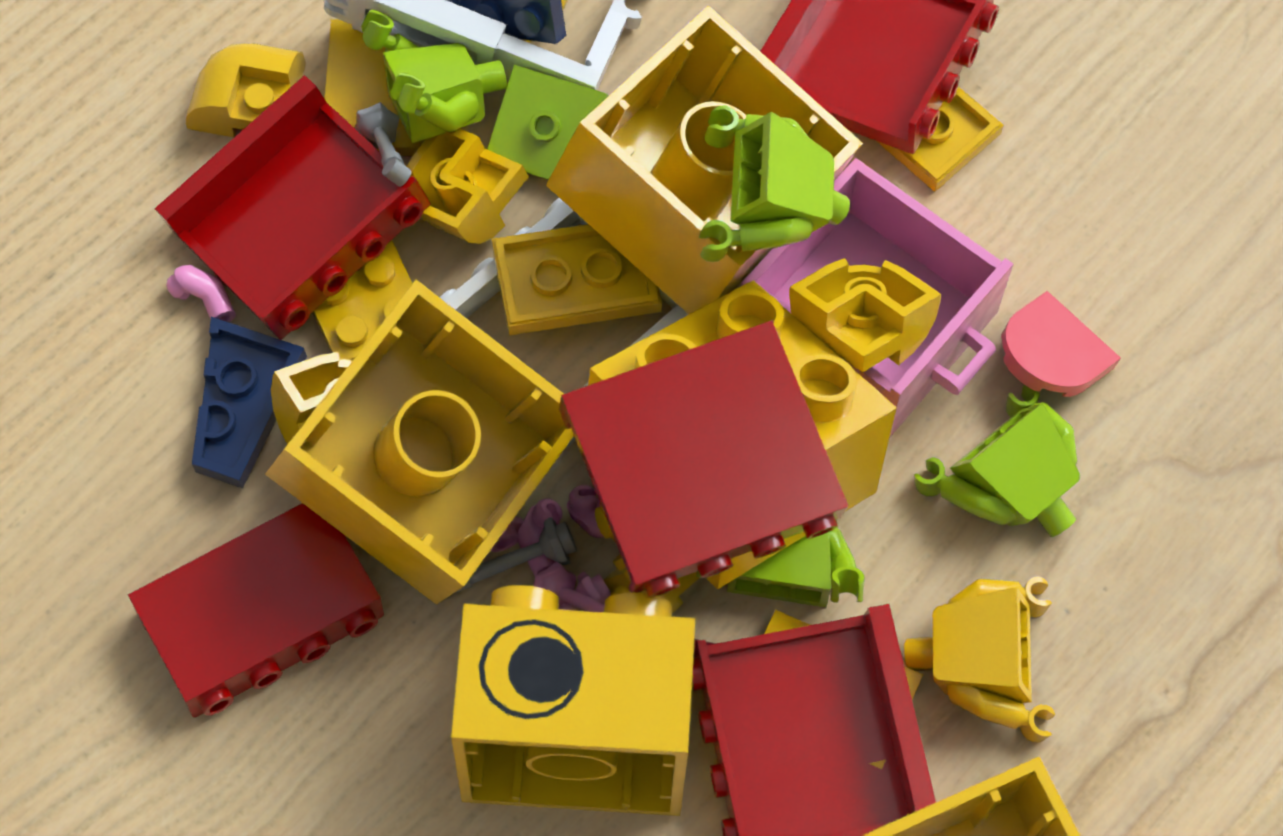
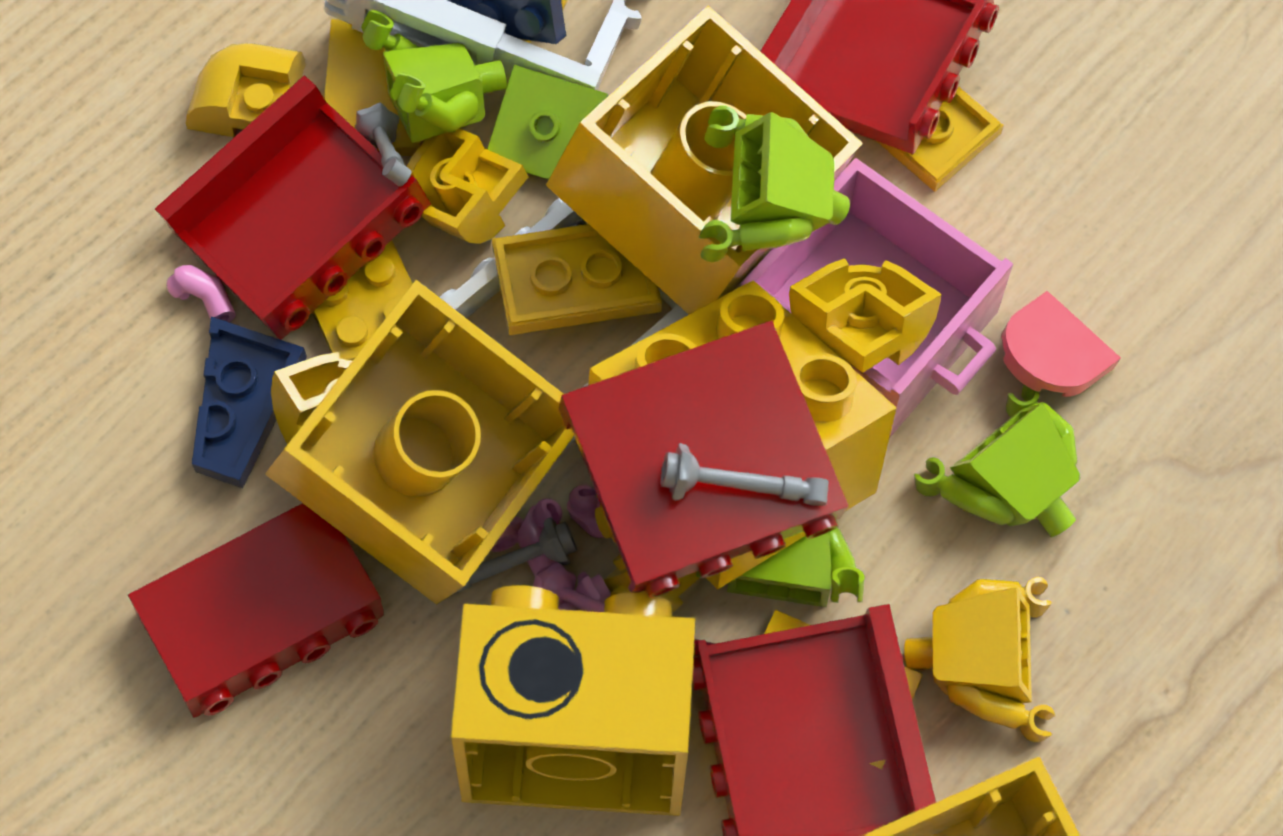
(682, 471): none -> light grey piece

